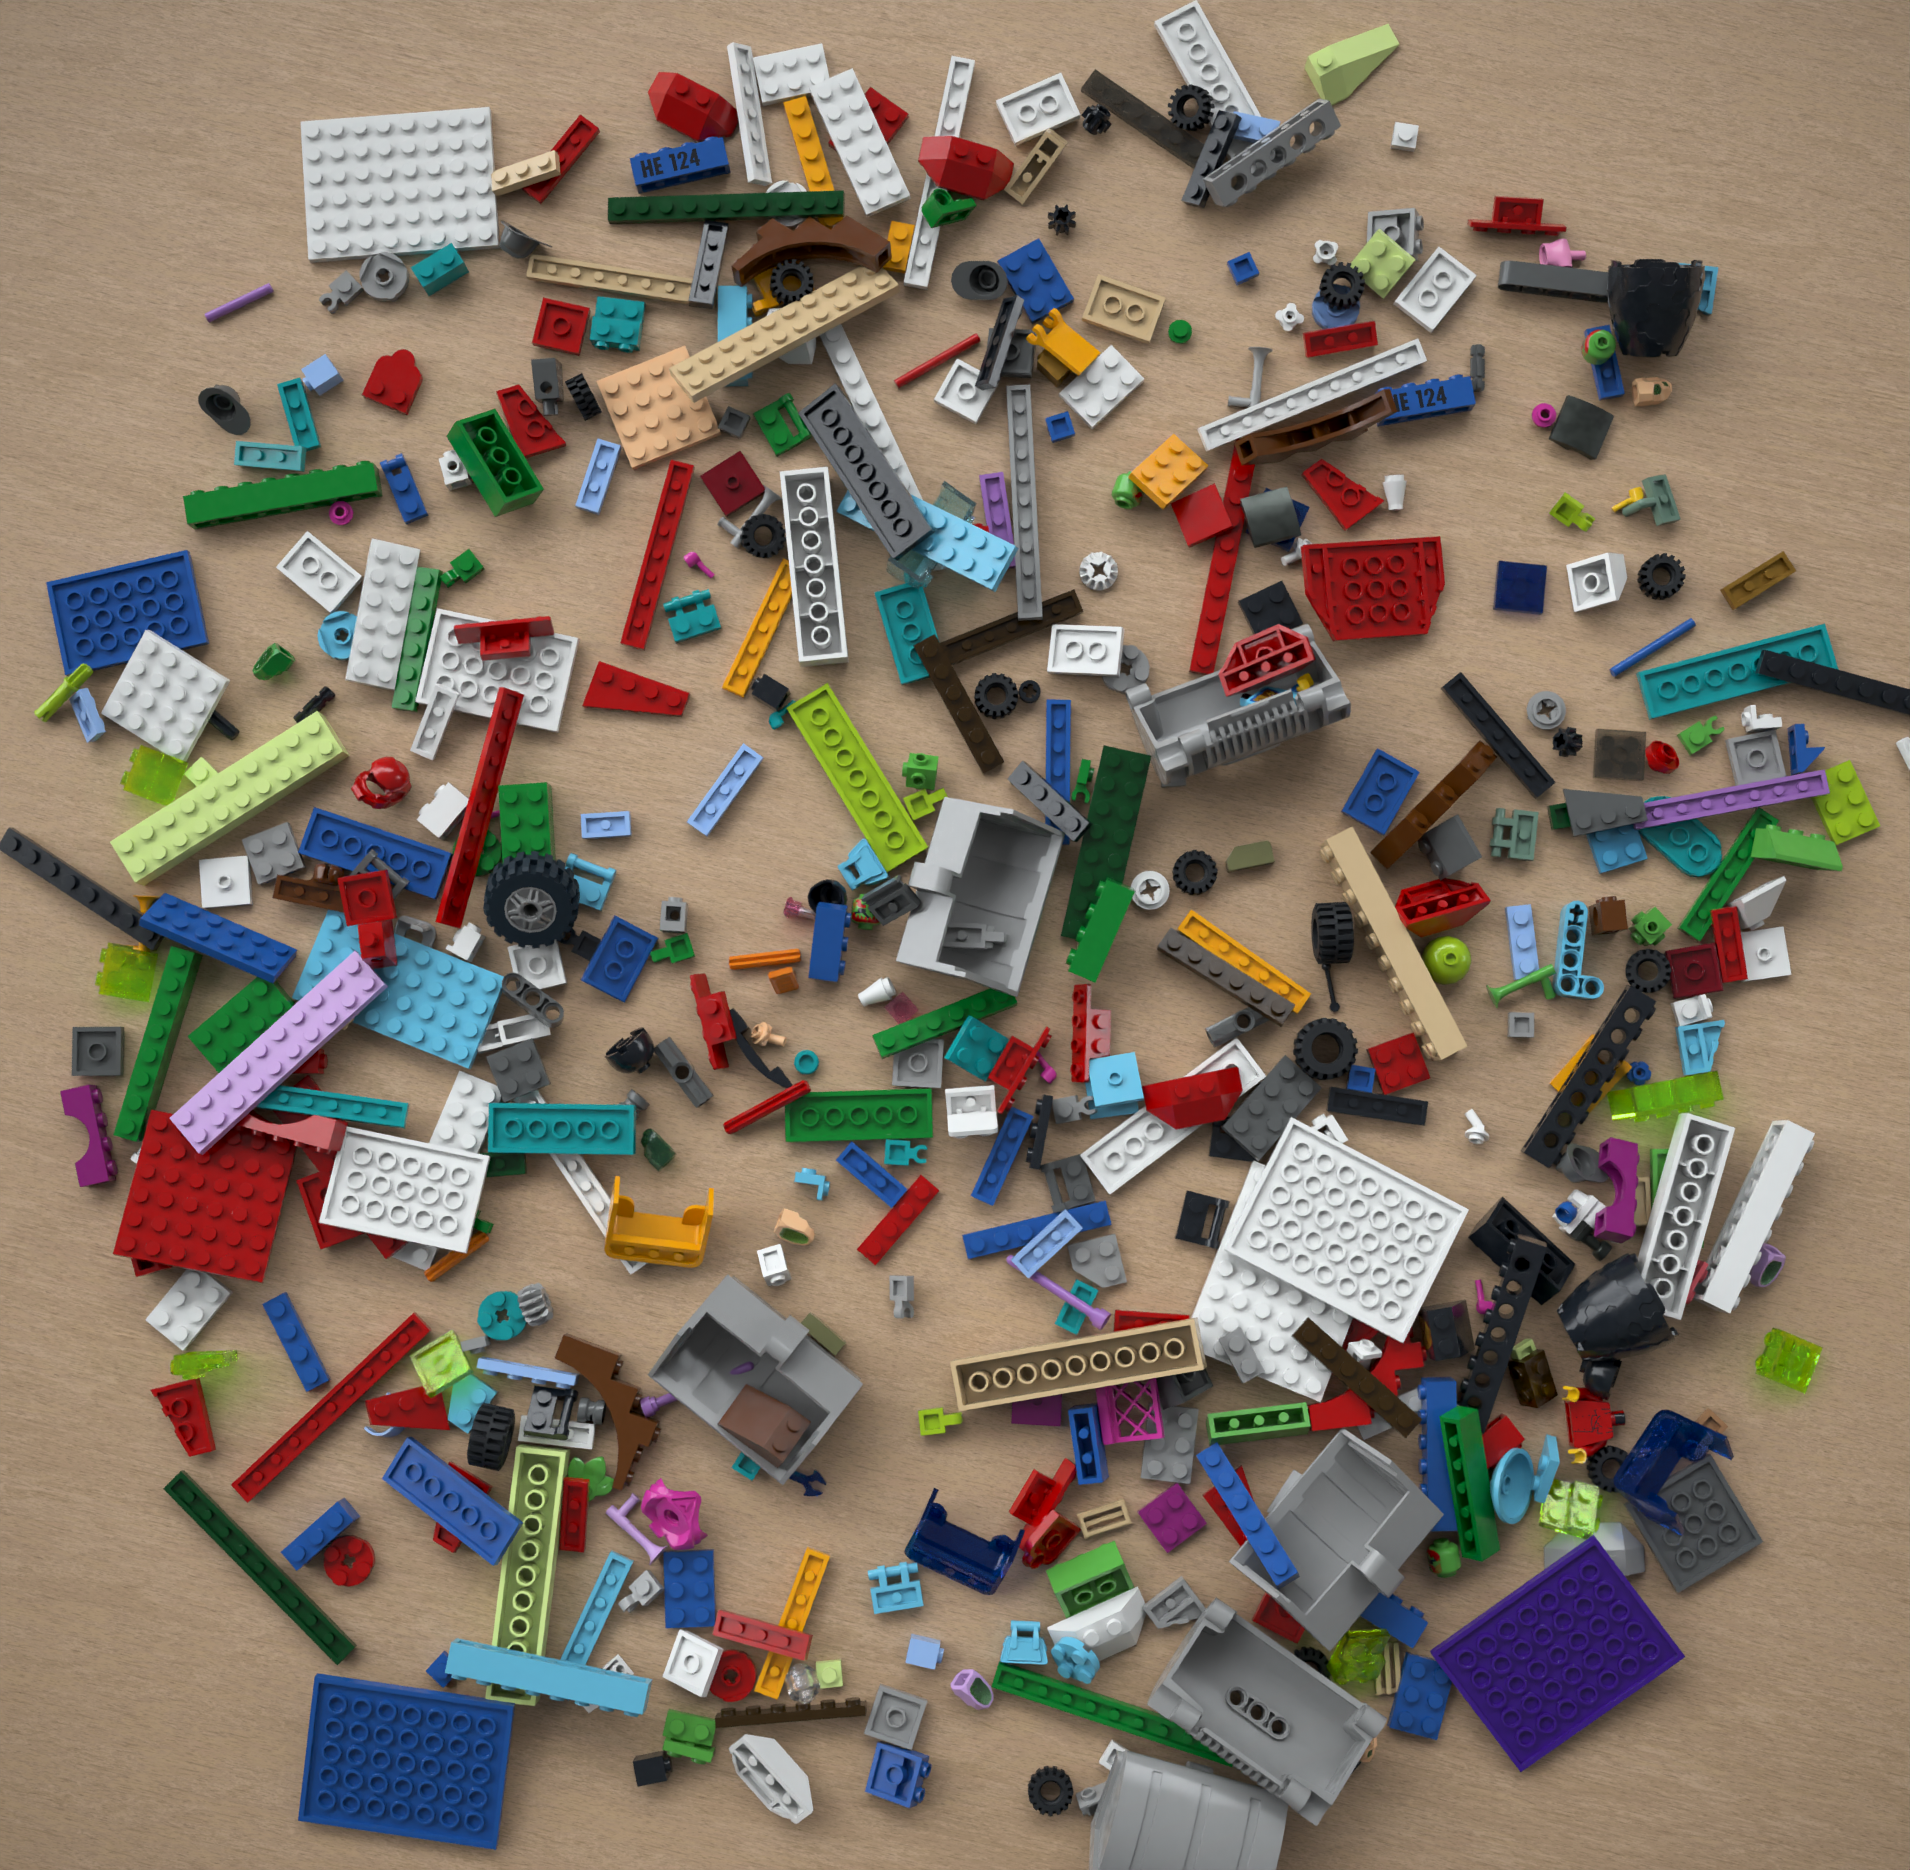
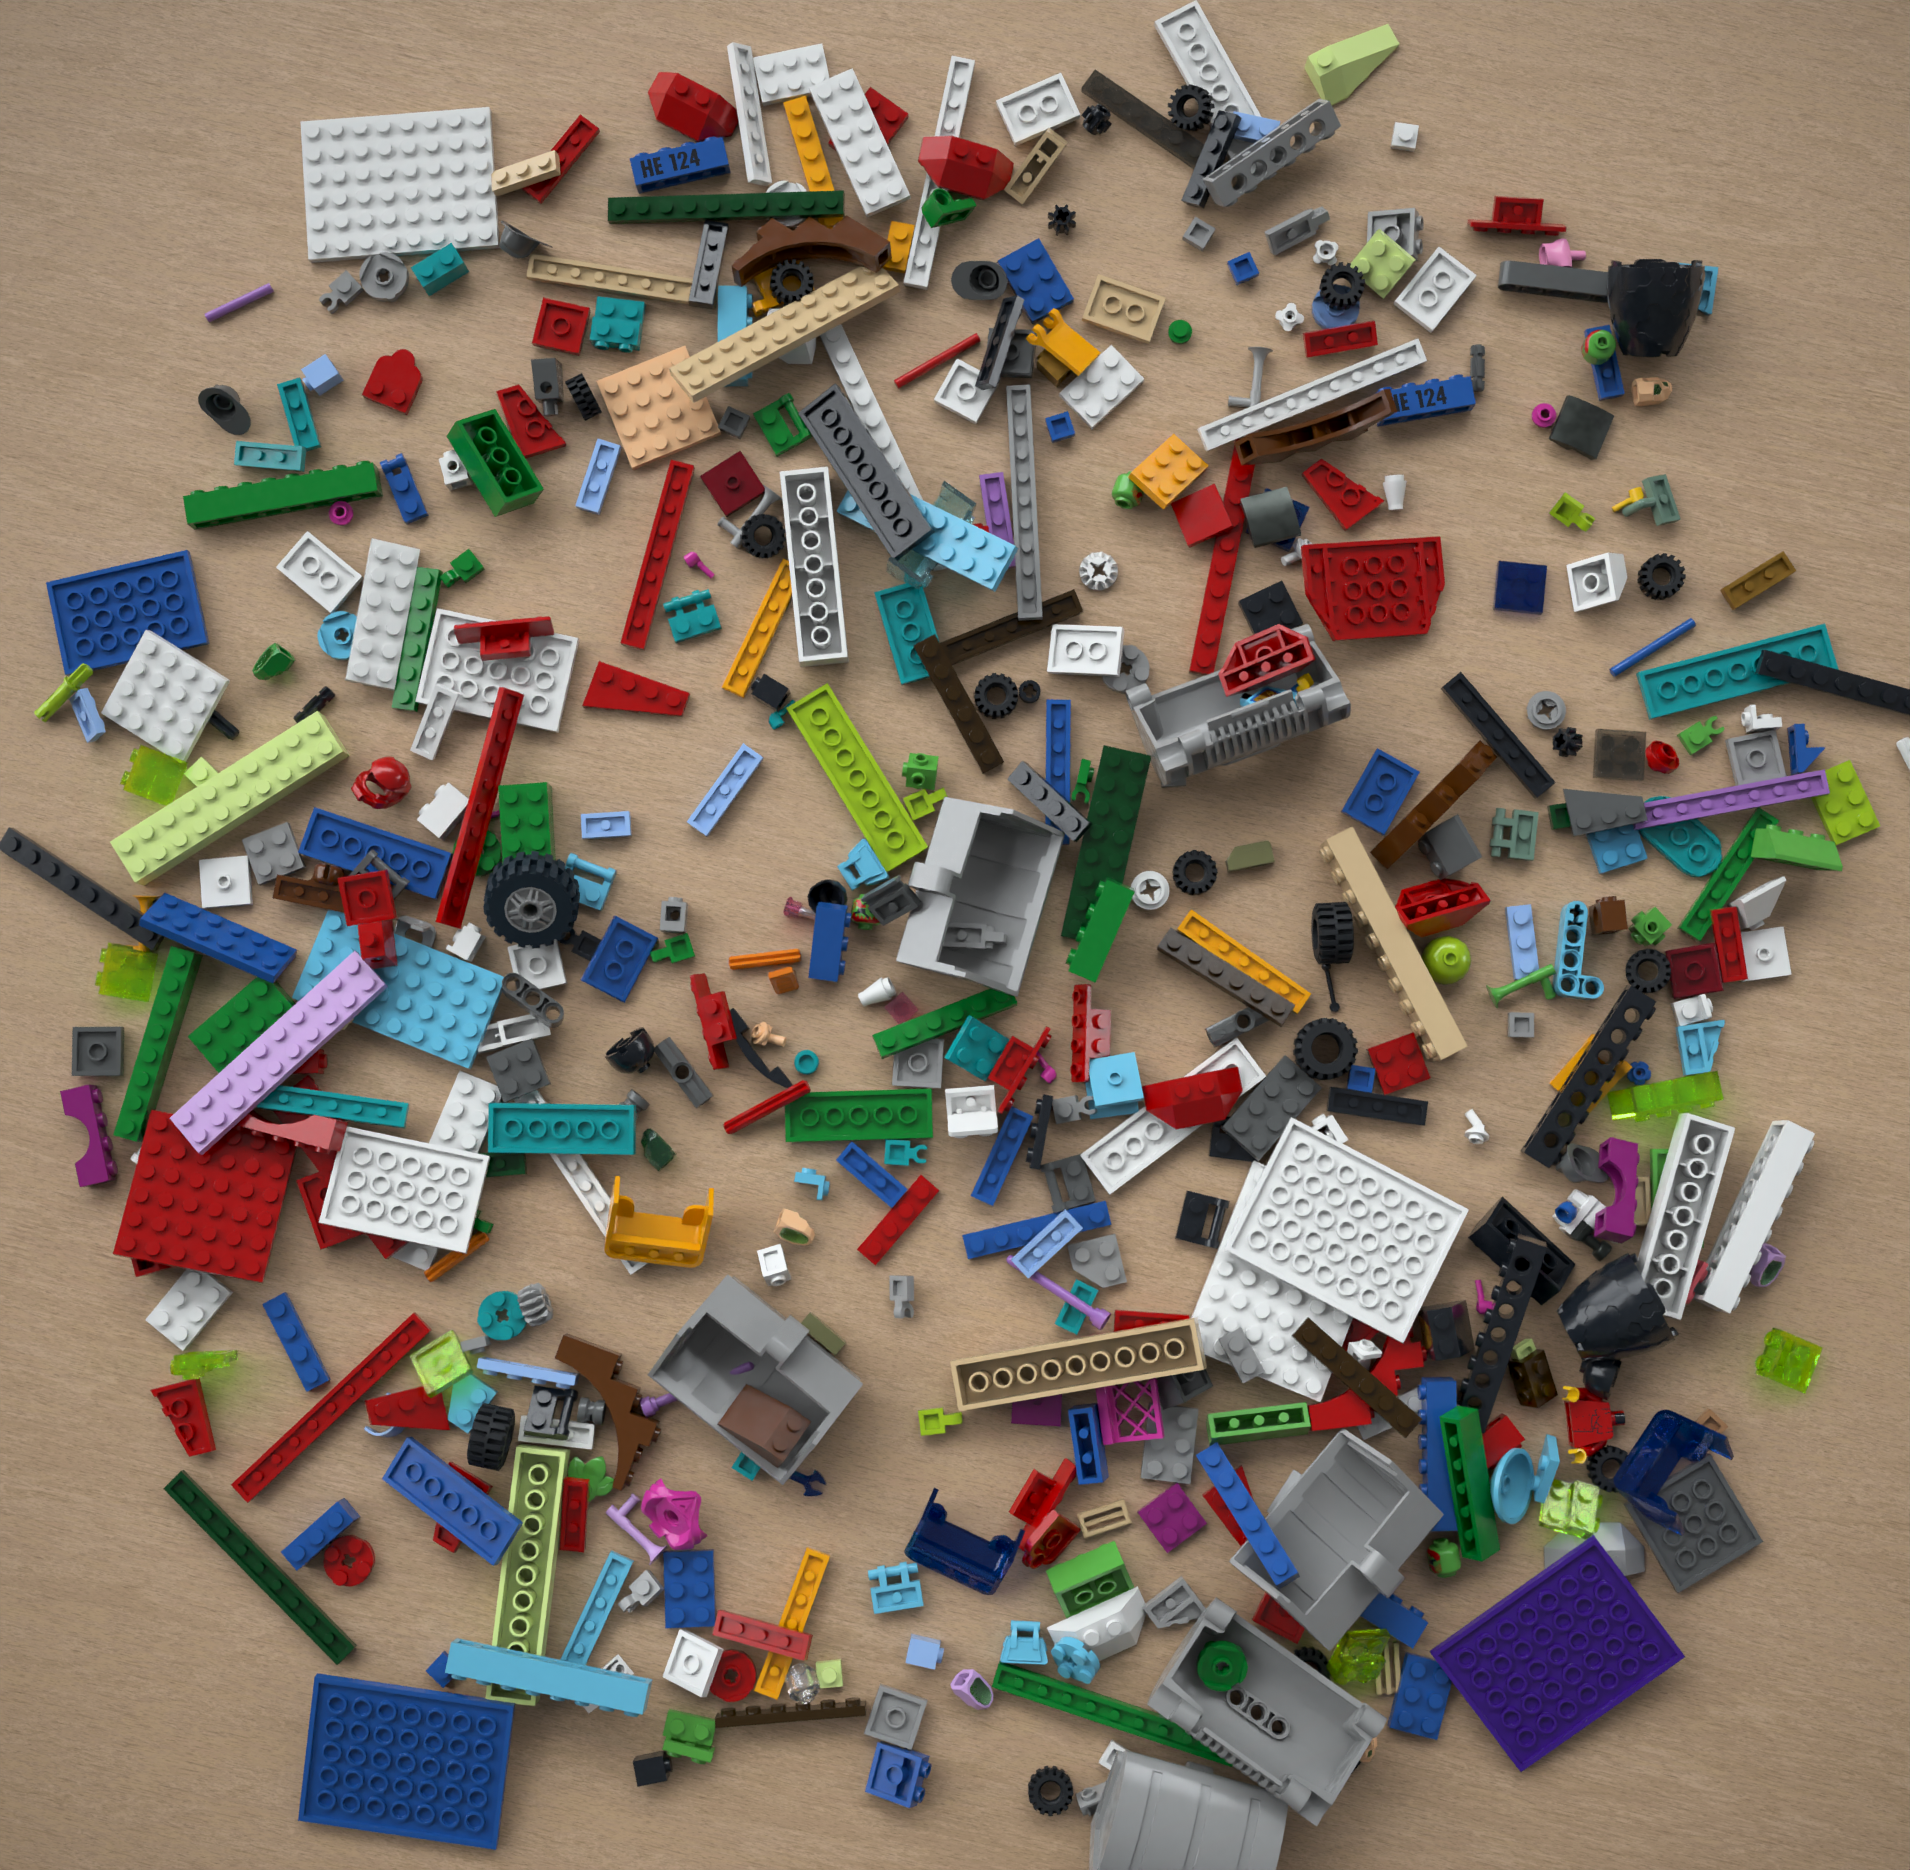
(772, 1776): white wedge -> none
(1198, 234): none -> light grey plate
(1219, 1652): none -> green plate
(1295, 229): none -> light grey hinge

